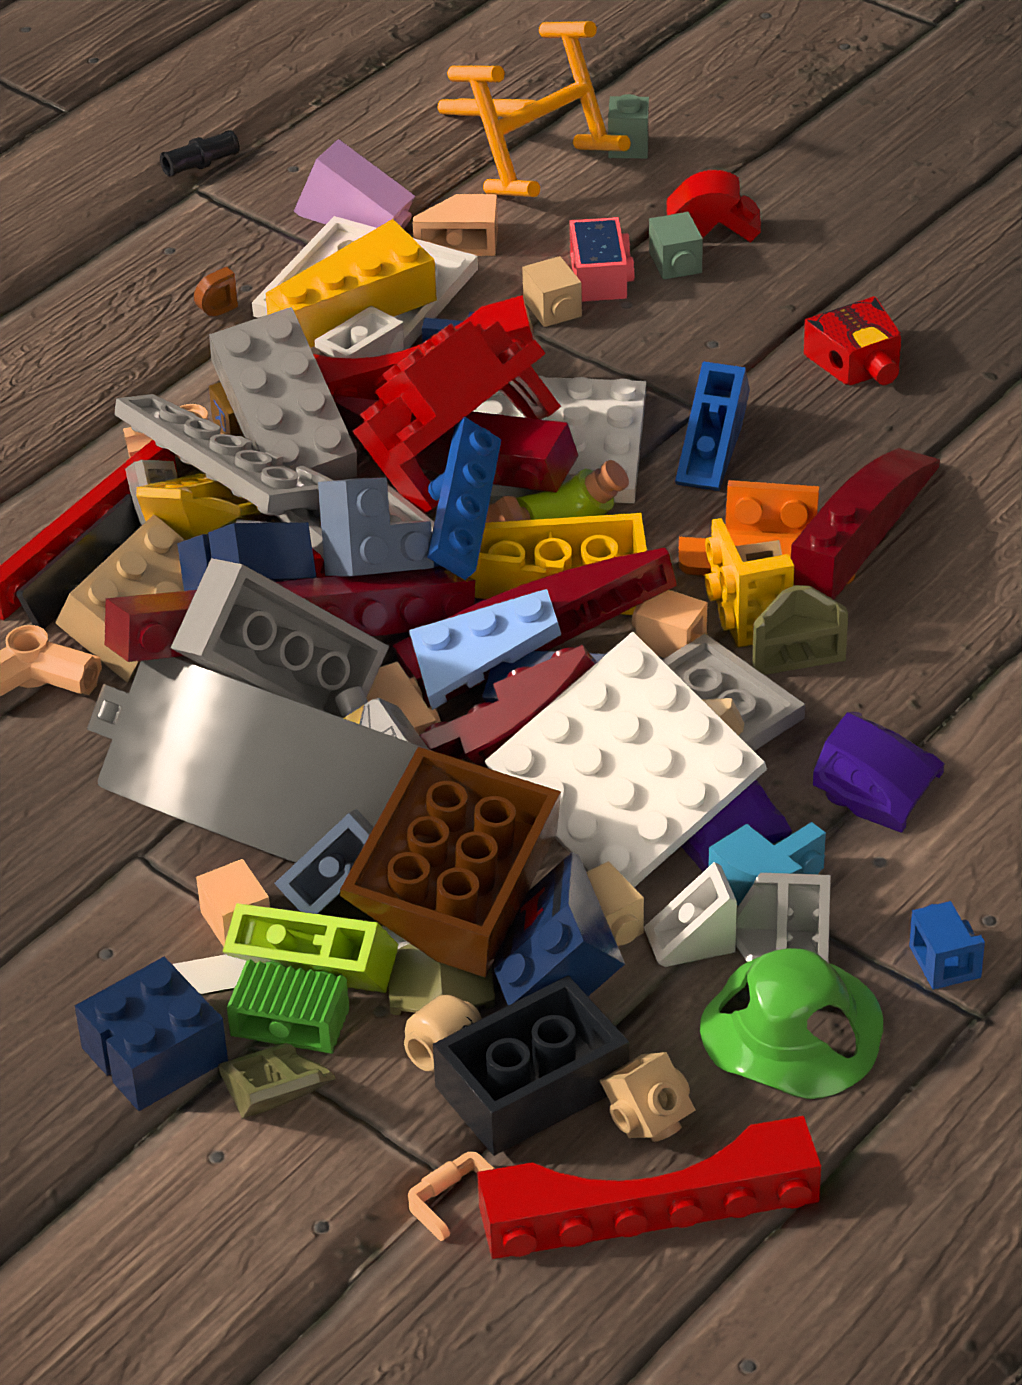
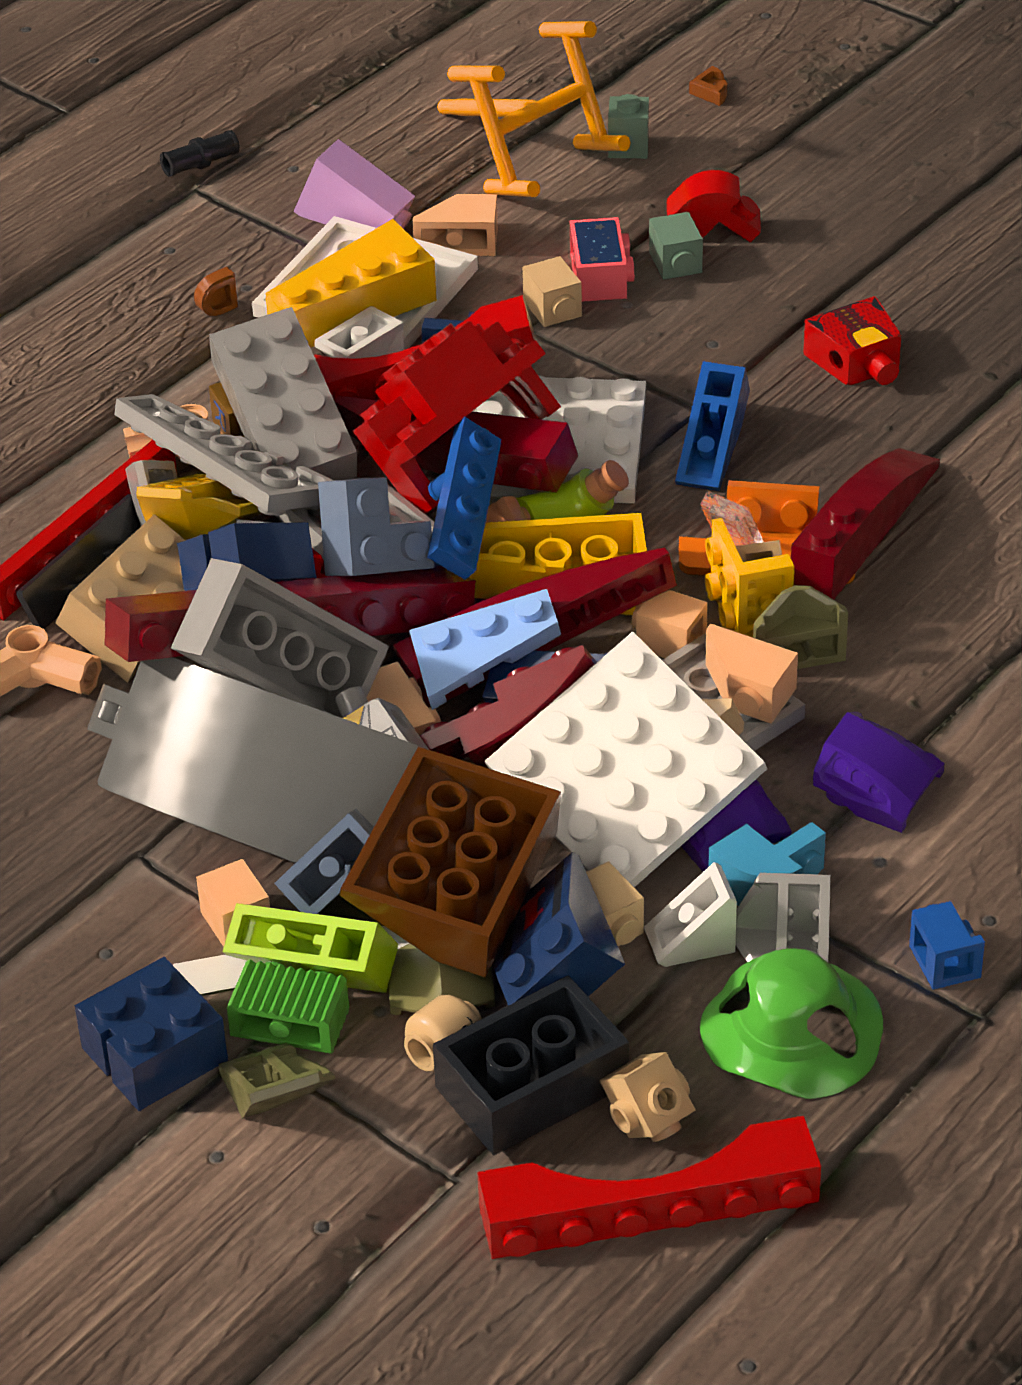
(436, 1183): light nougat piece -> none
(710, 86): none -> dark orange tile
(735, 517): none -> clear tile
(751, 672): none -> light nougat slope

